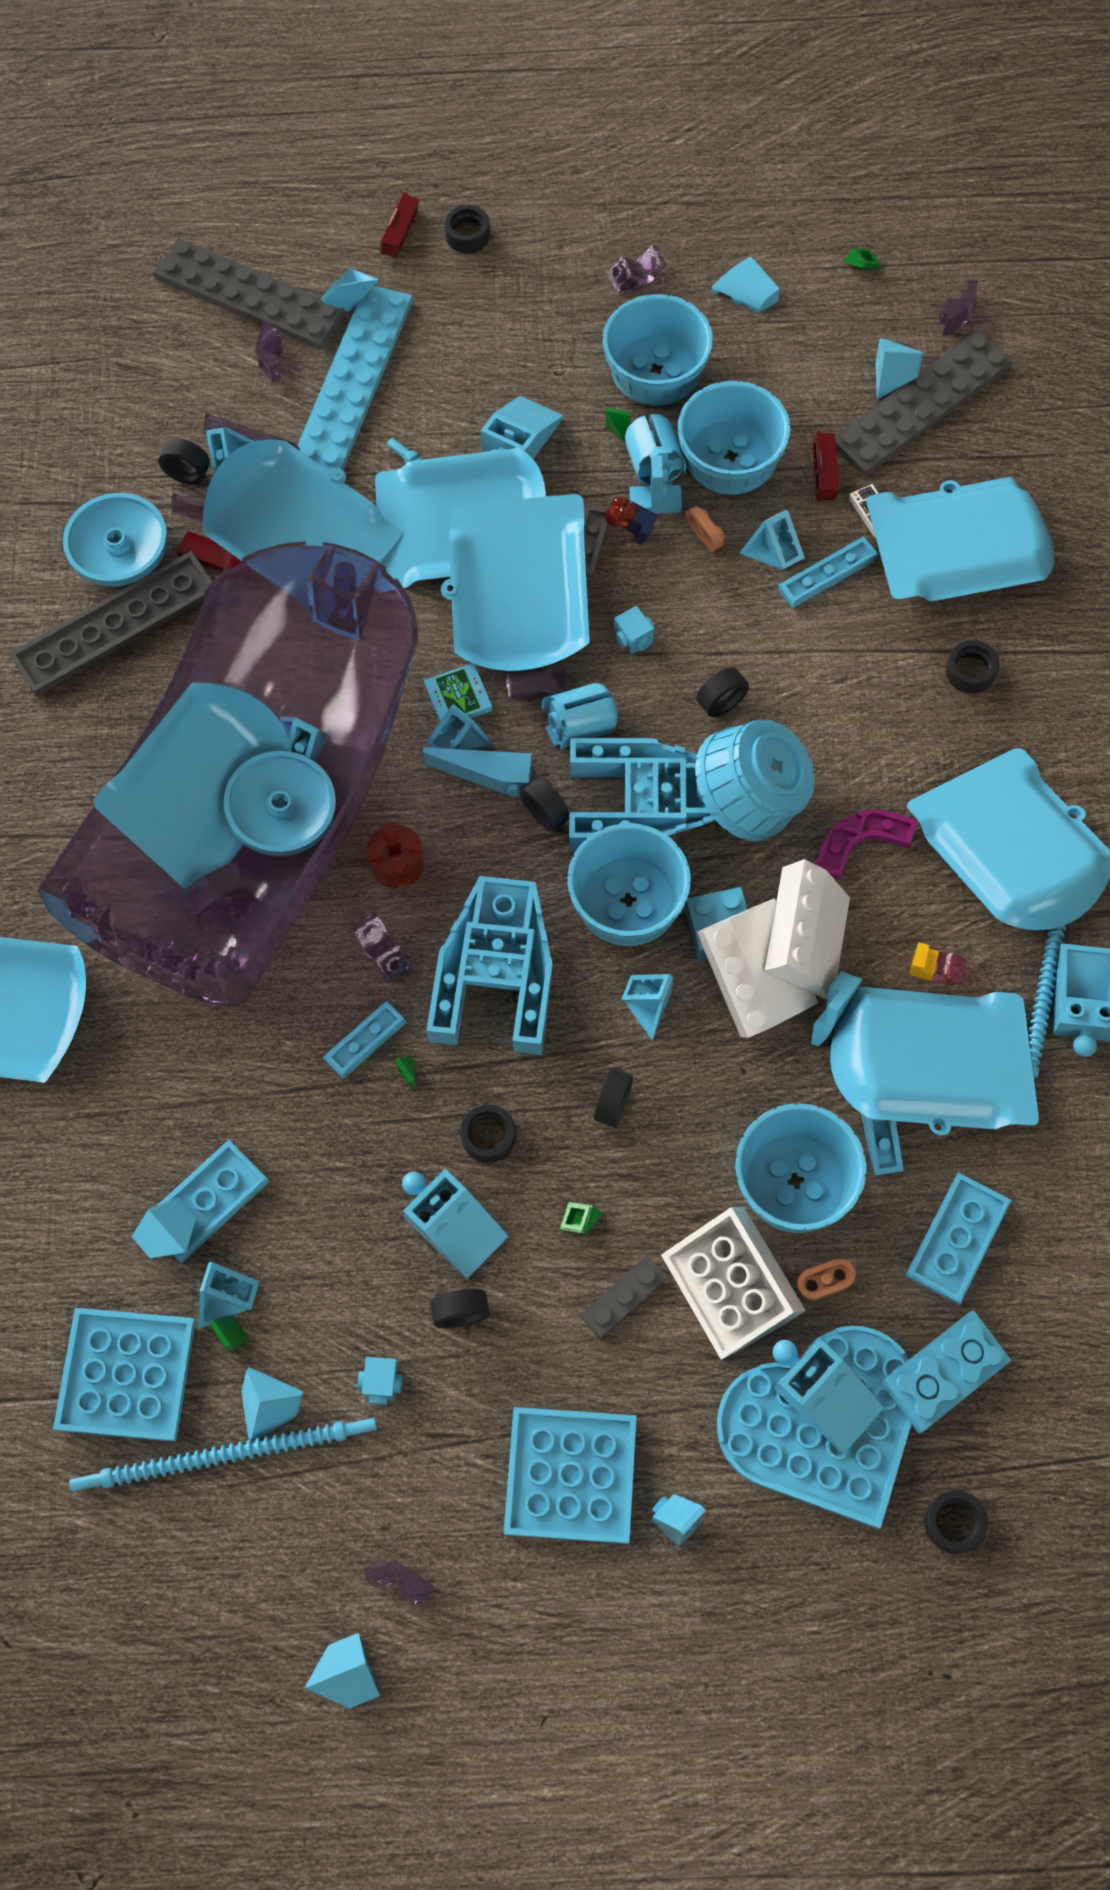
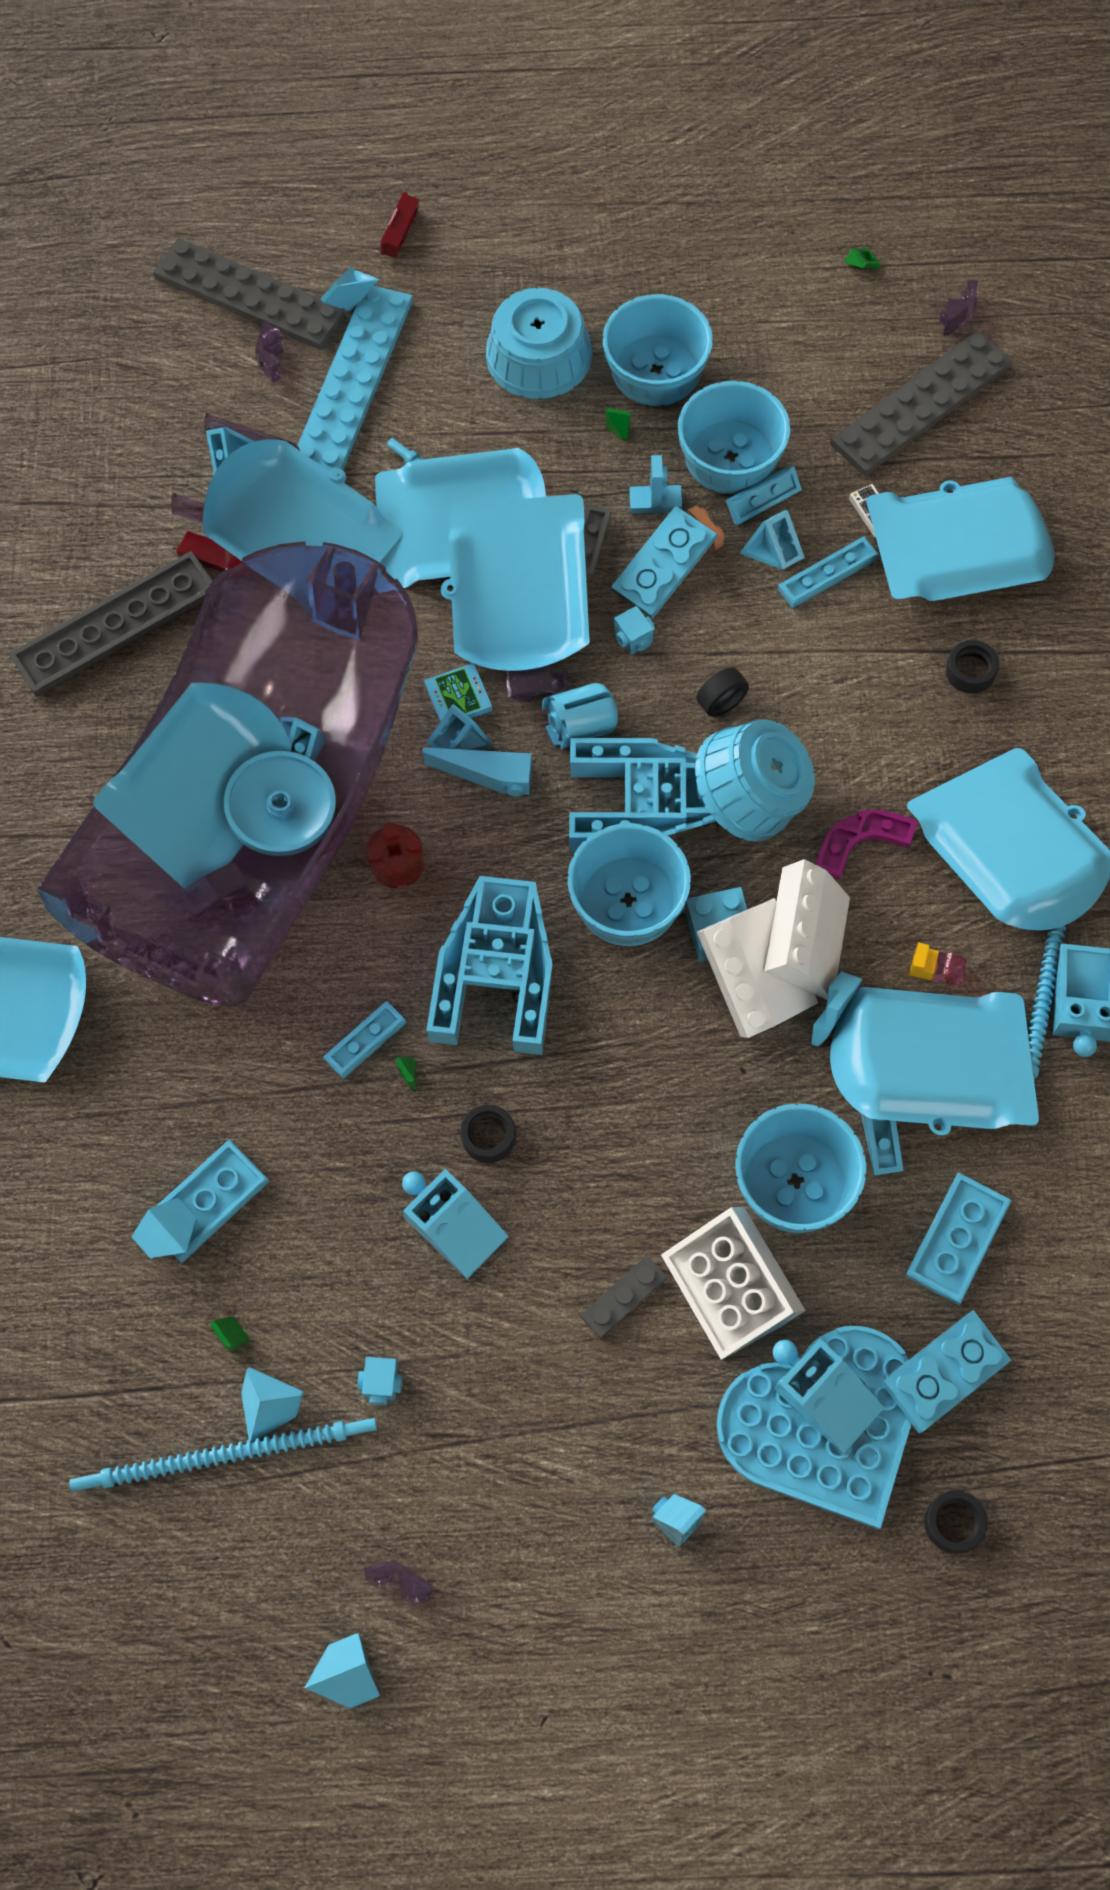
(115, 539): medium azure dish -> none
(125, 1375): medium azure plate -> none
(180, 449): black tyre -> none
(224, 1294): medium azure slope -> none
(380, 947): clear purple slope -> none
(459, 1308): black tyre -> none
(467, 214): black tyre -> none
(520, 426): medium azure slope -> none
(538, 360): none -> medium azure piece
(545, 804): black tyre -> none
(570, 1475): medium azure plate -> none
(579, 1218): green slope -> none
(613, 1097): black tyre -> none
(630, 273): clear purple slope -> none
(631, 517): leg -> none
(648, 998): medium azure slope -> none
(660, 441): medium azure cylinder -> none
(664, 561): none -> medium azure piece
(748, 286): medium azure slope -> none
(763, 495): none -> medium azure tile
(824, 1279): nougat plate -> none
(825, 466): dark red piece -> none
(895, 366): medium azure slope -> none

